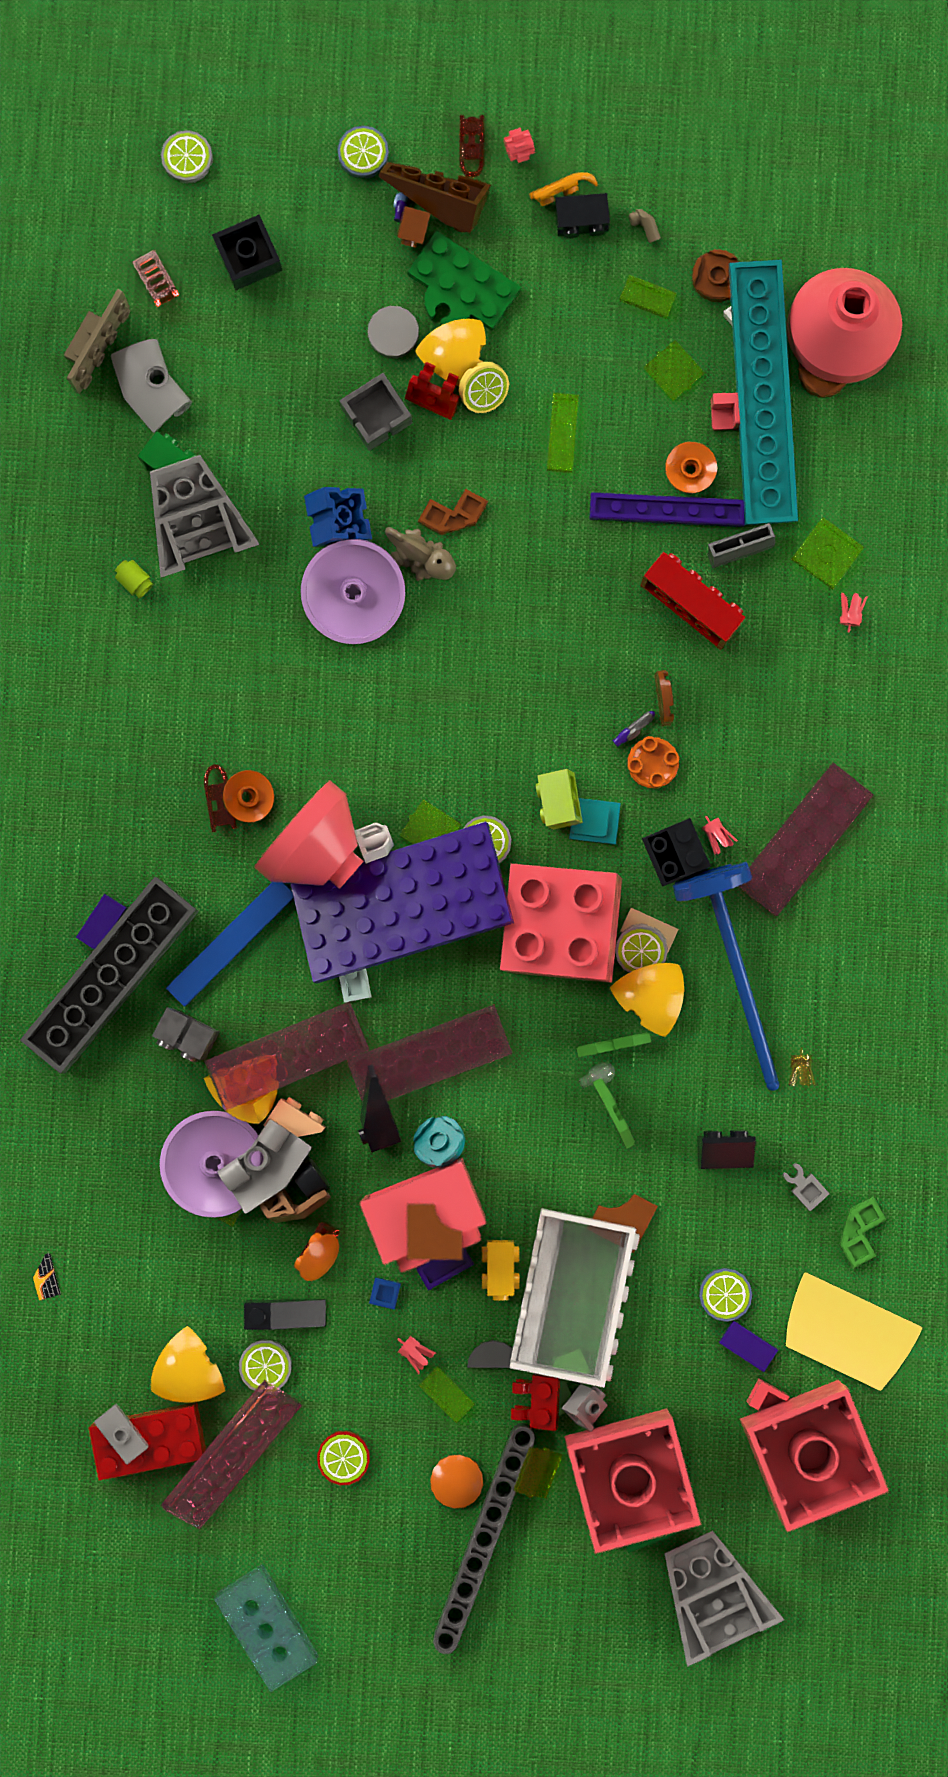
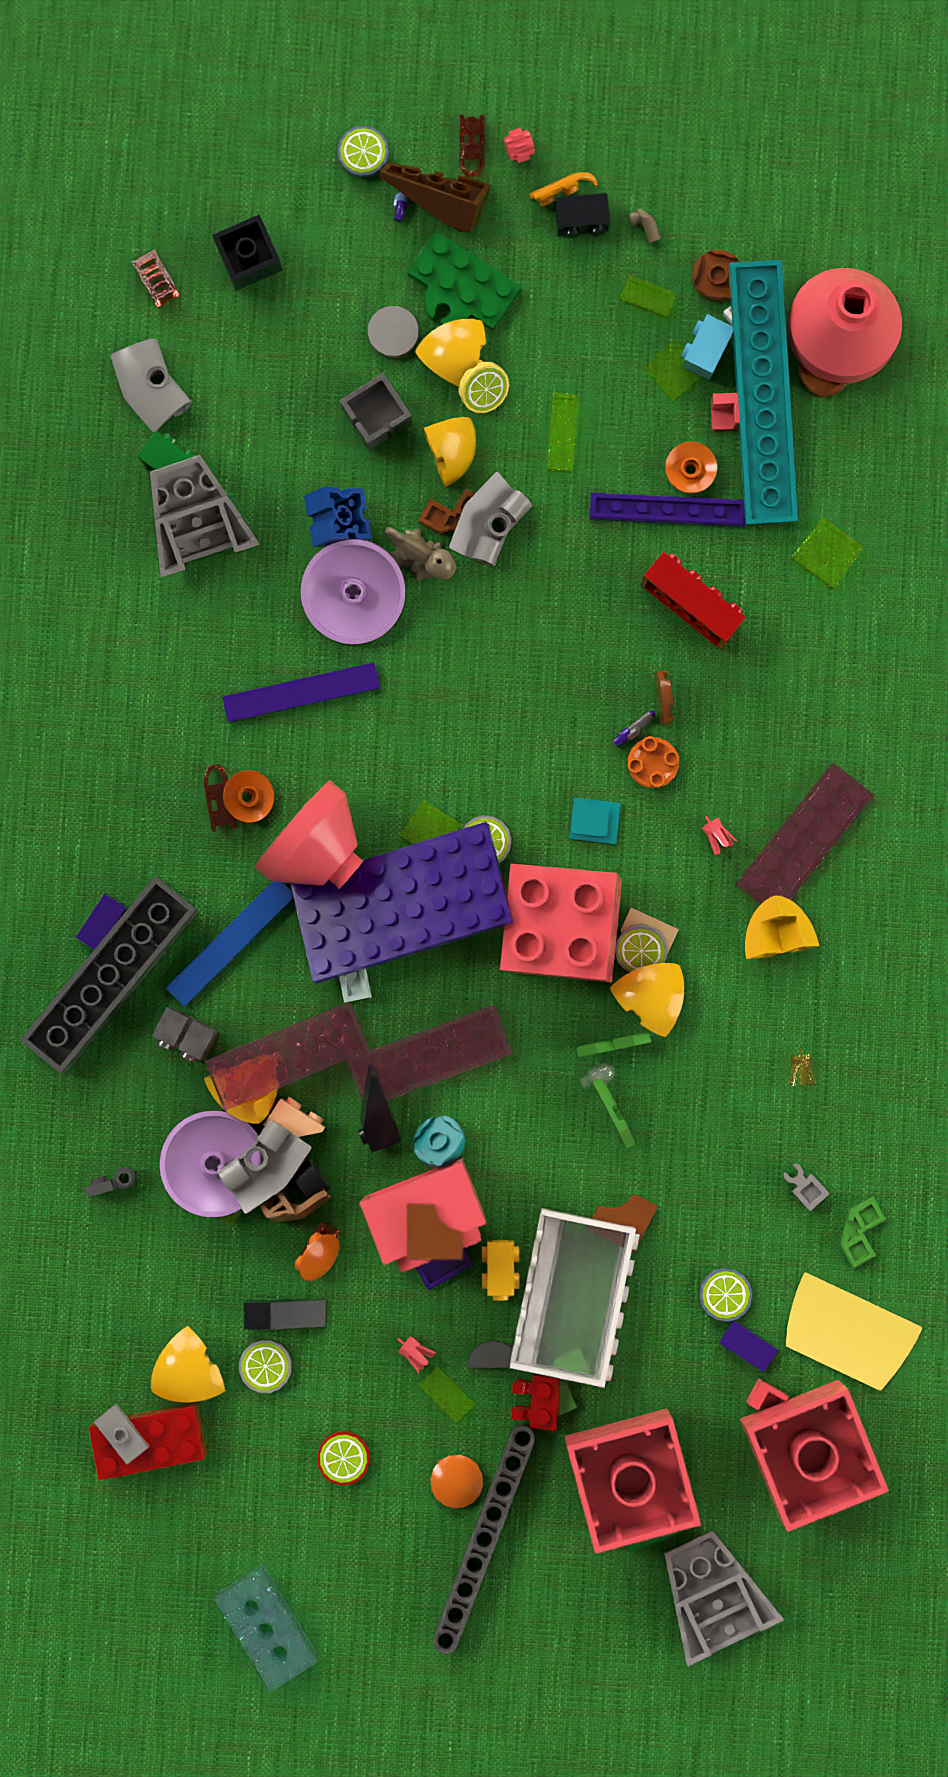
(45, 1279): sticker -> none
(92, 339): dark tan bracket -> none
(102, 1185): none -> dark grey plate
(133, 578): lime brick -> none
(186, 156): tile -> none
(231, 1455): clear pink plate -> none
(301, 692): none -> dark purple tile
(374, 841): white piece -> none
(385, 1293): blue tile -> none
(413, 226): dark orange brick -> none
(432, 397): red plate -> none
(452, 446): none -> yellow brick
(474, 530): none -> light grey panel
(537, 1472): clear neon green piece -> none
(559, 799): lime brick -> none
(585, 1406): light grey brick -> none
(676, 852): black slope -> none
(708, 346): none -> medium azure brick
(712, 884): blue piece -> none
(726, 1151): black slope -> none
(741, 545): dark grey piece -> none
(778, 928): none -> yellow brick
(854, 616): coral piece -> none

